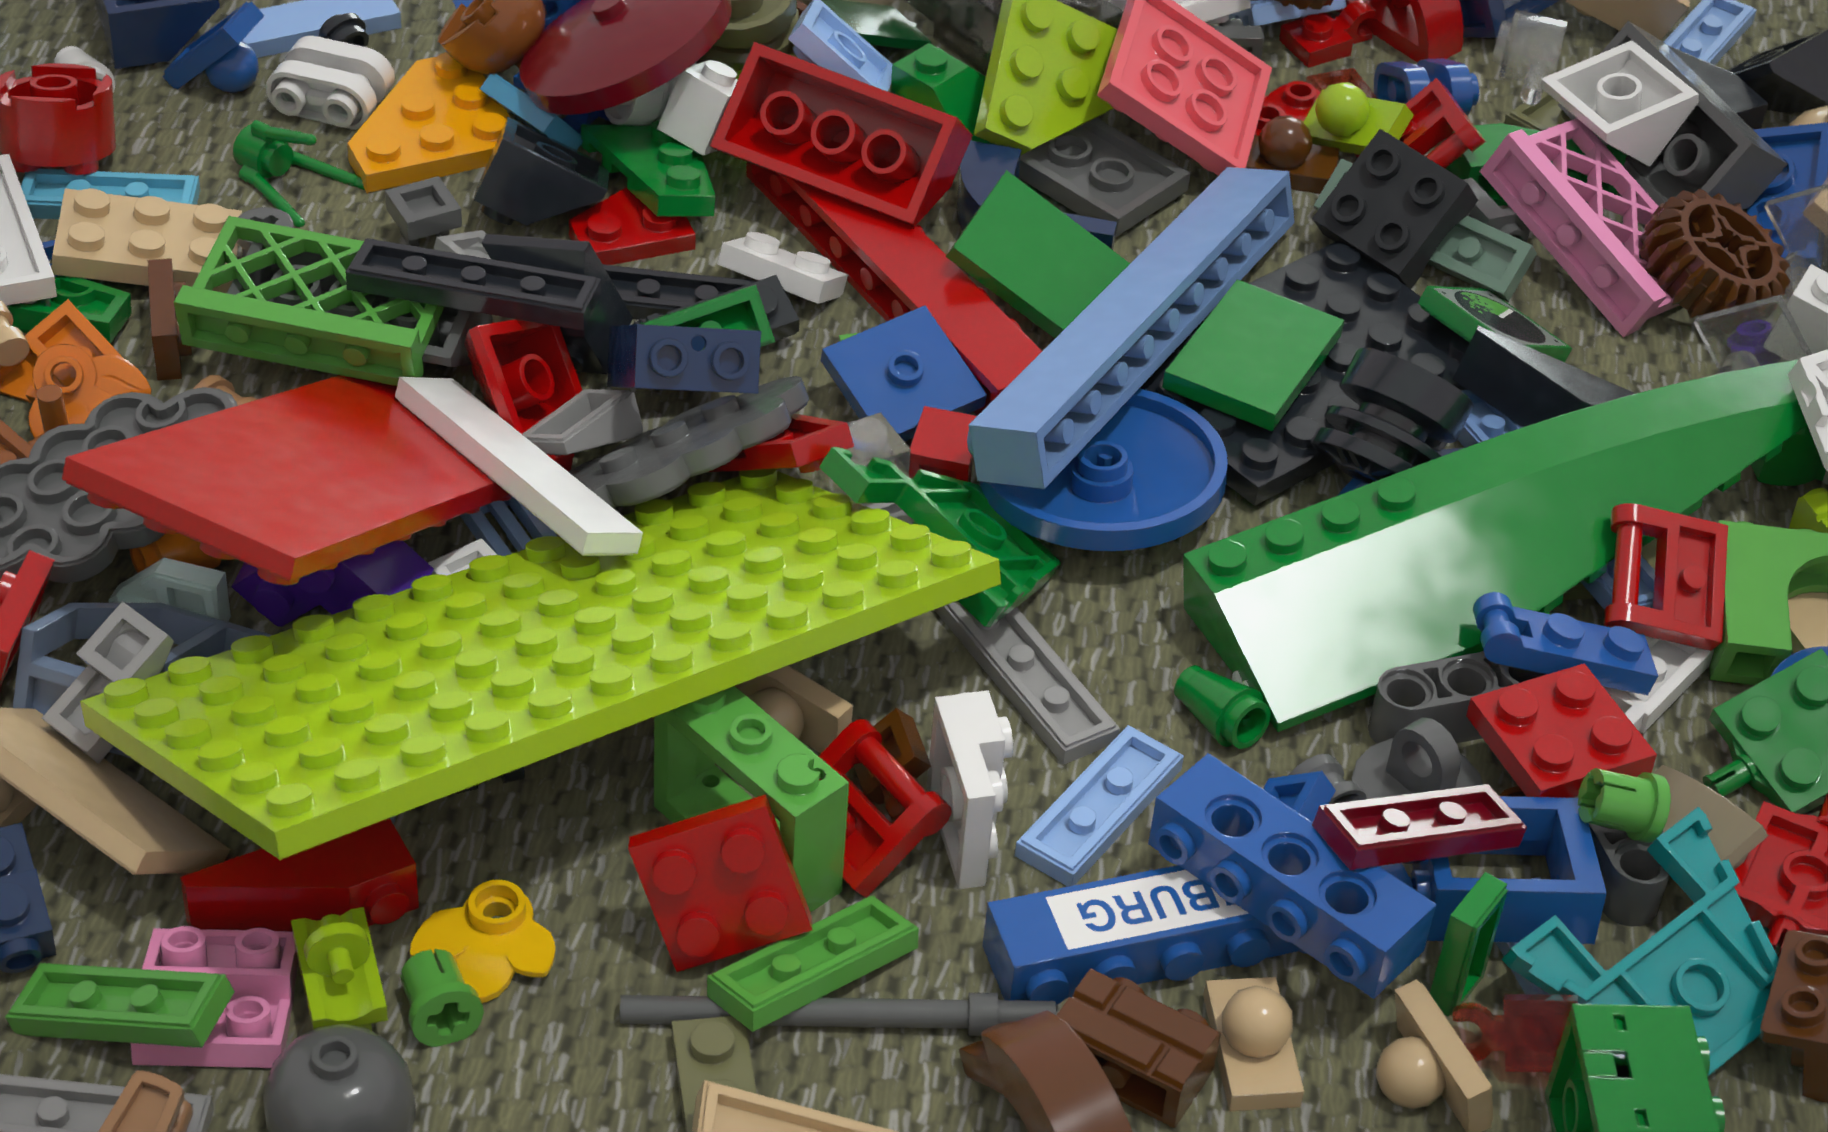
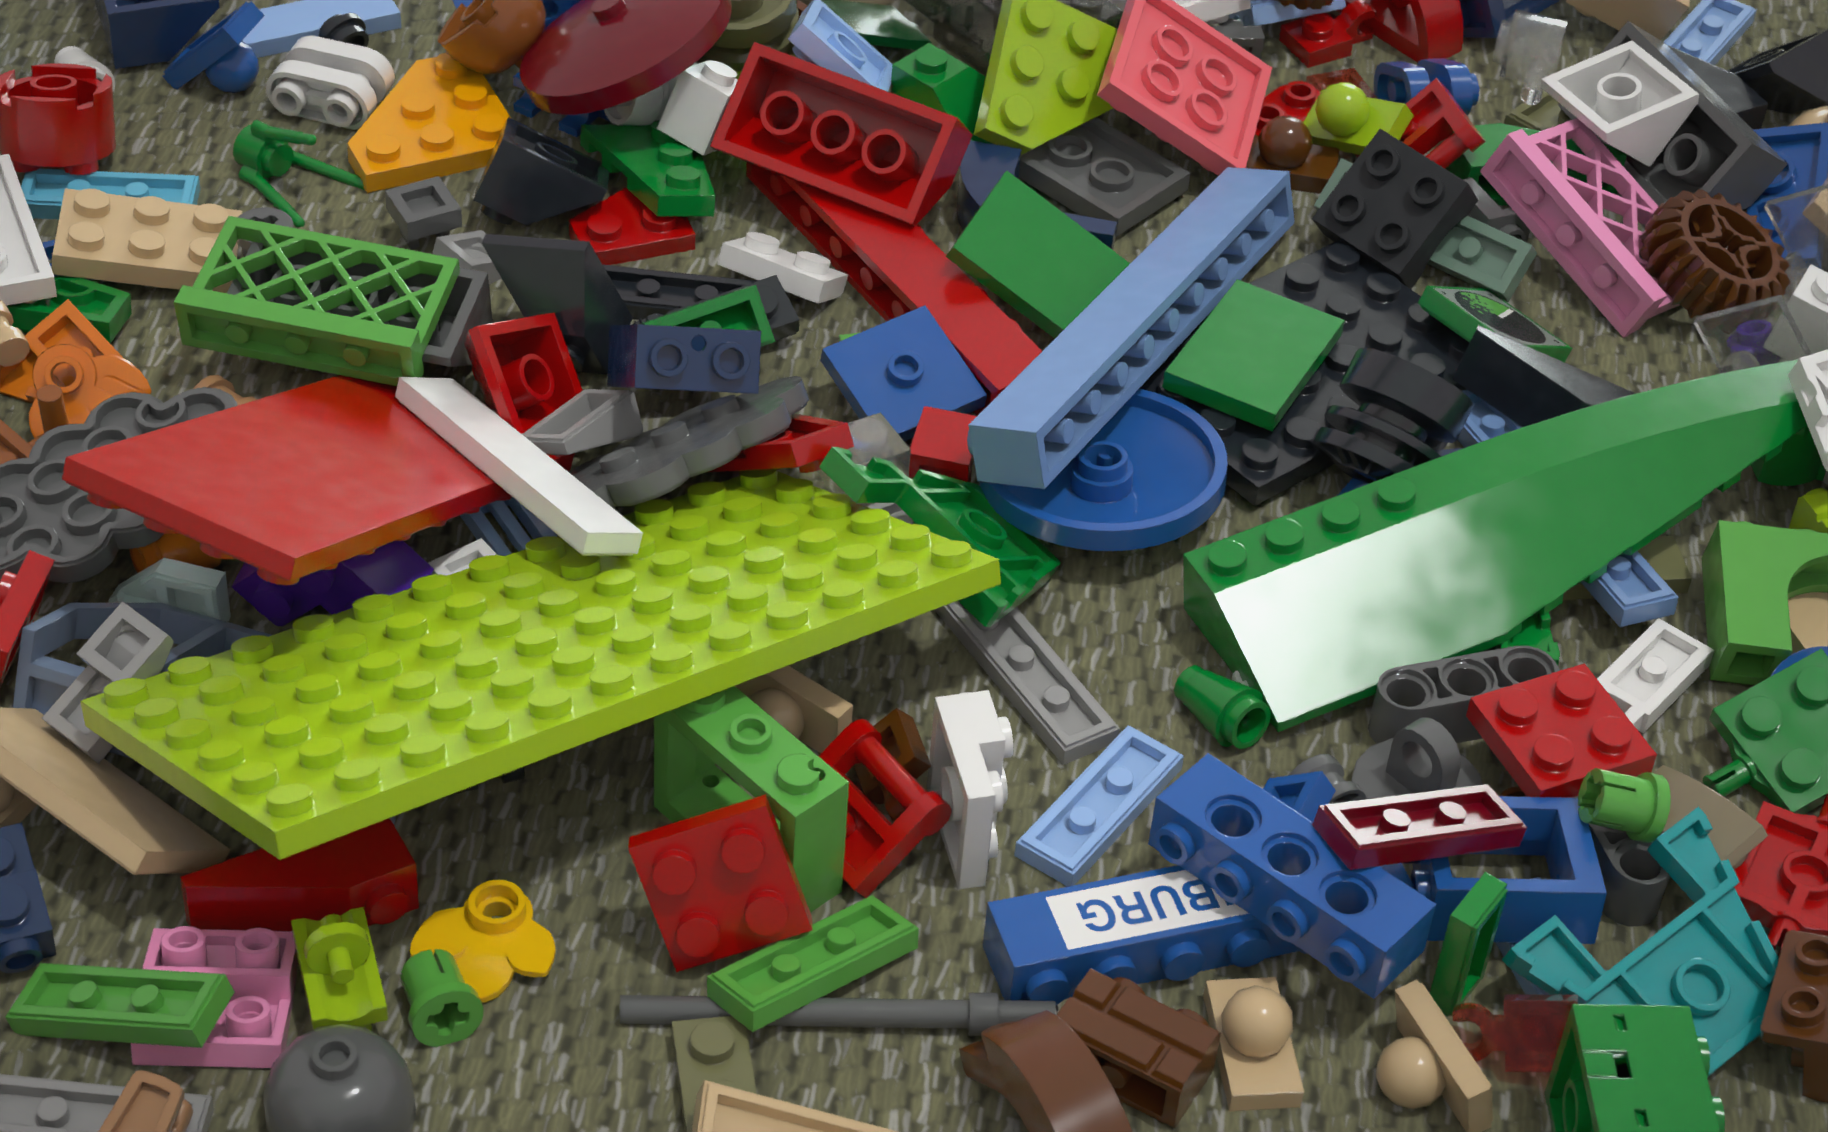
(164, 323): reddish brown plate -> none
(474, 284): black tile -> none
(524, 109): dark azure tile -> none
(1559, 642): blue plate -> none
(1686, 580): red plate -> none

